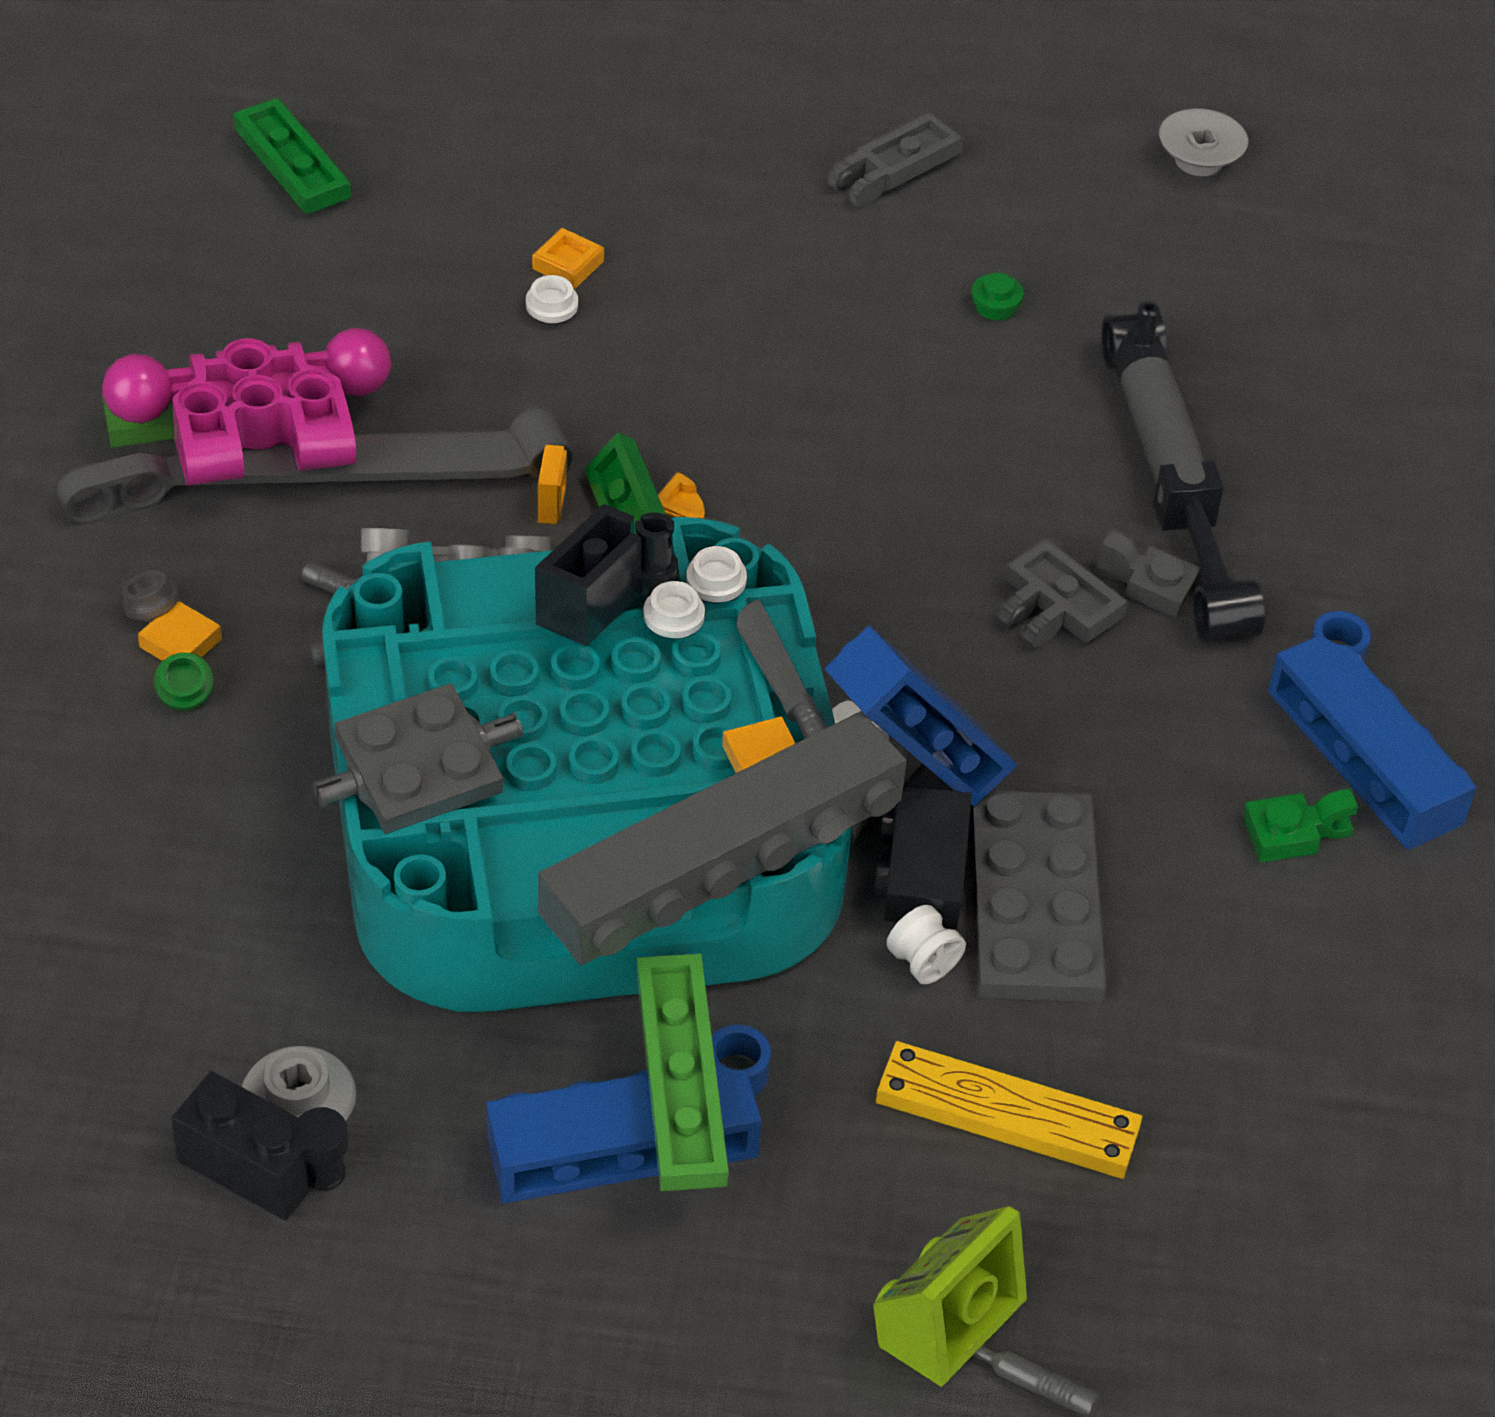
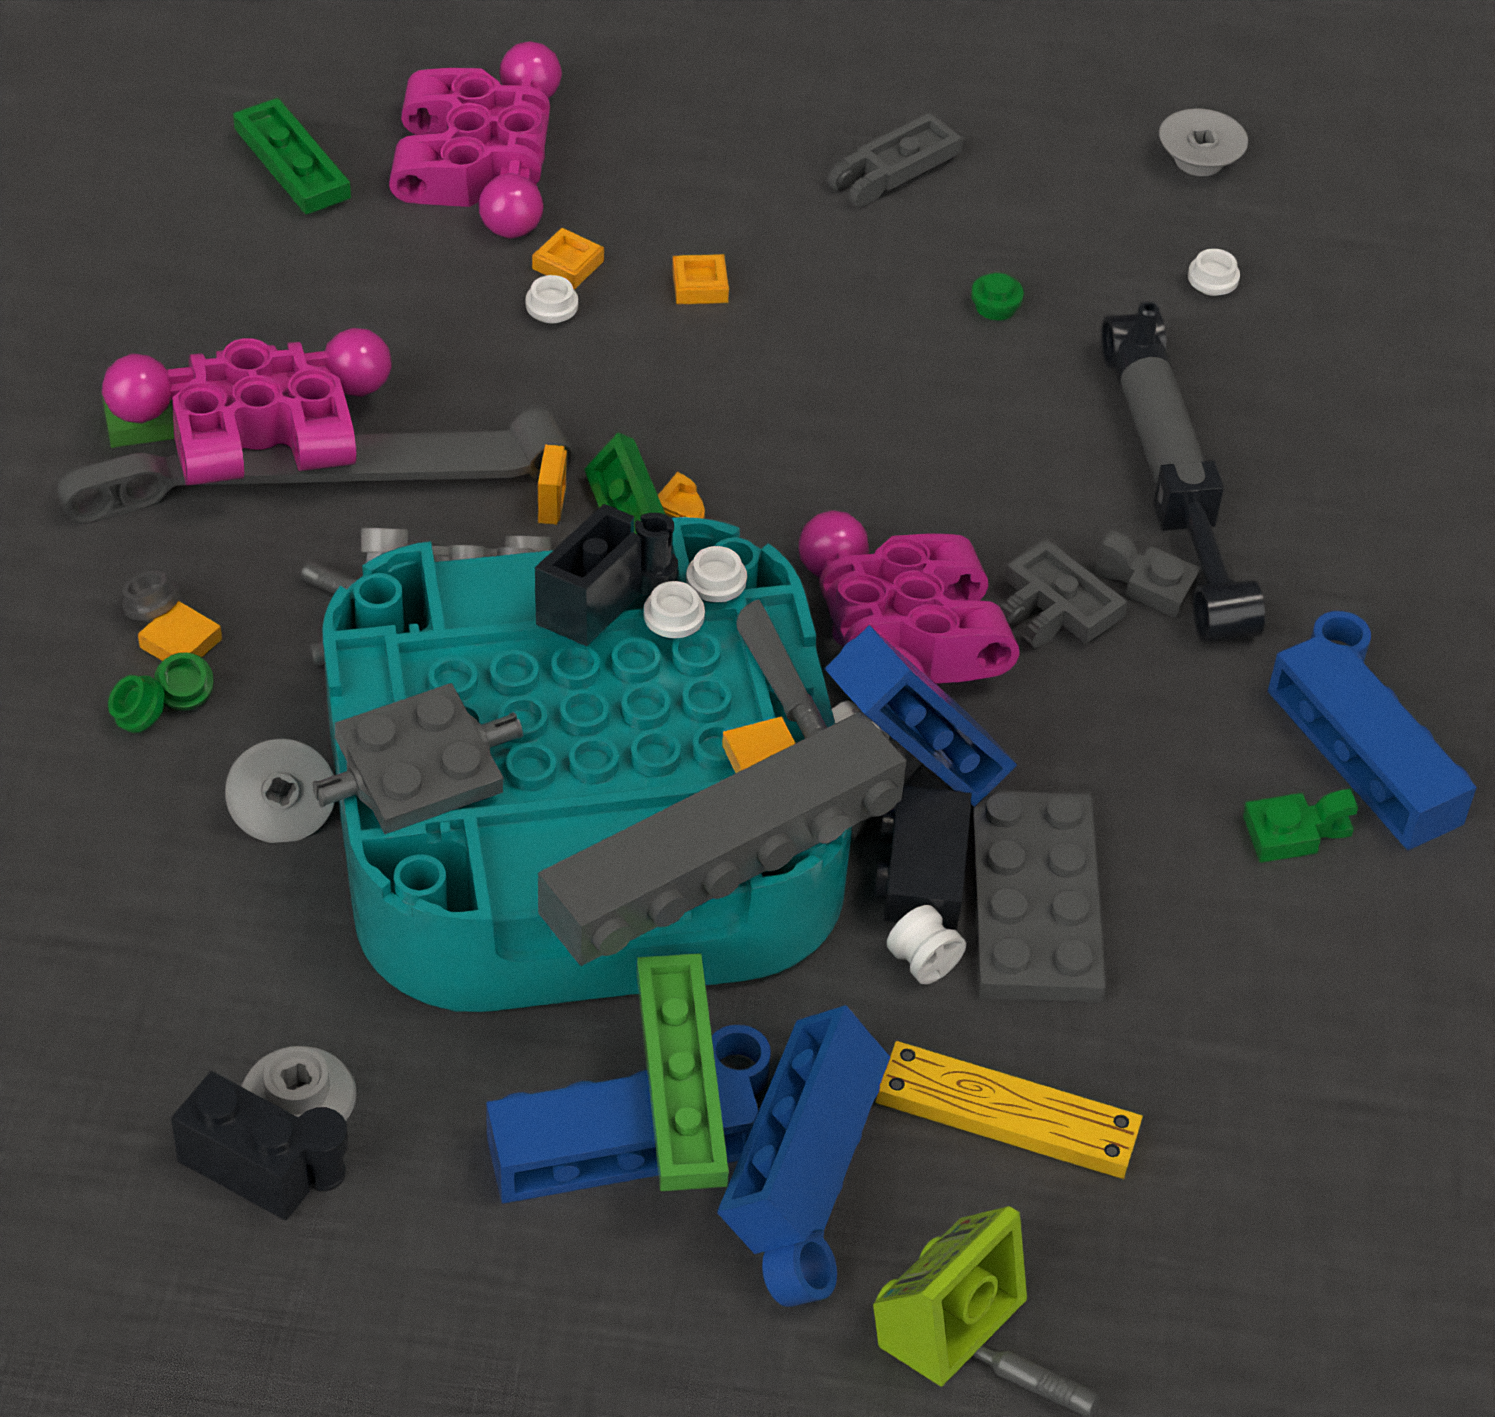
(136, 702): none -> green plate
(265, 812): none -> light grey piece
(479, 138): none -> dark pink connector
(700, 279): none -> light orange tile
(802, 1152): none -> blue hinge
(914, 593): none -> dark pink connector
(1214, 272): none -> white plate

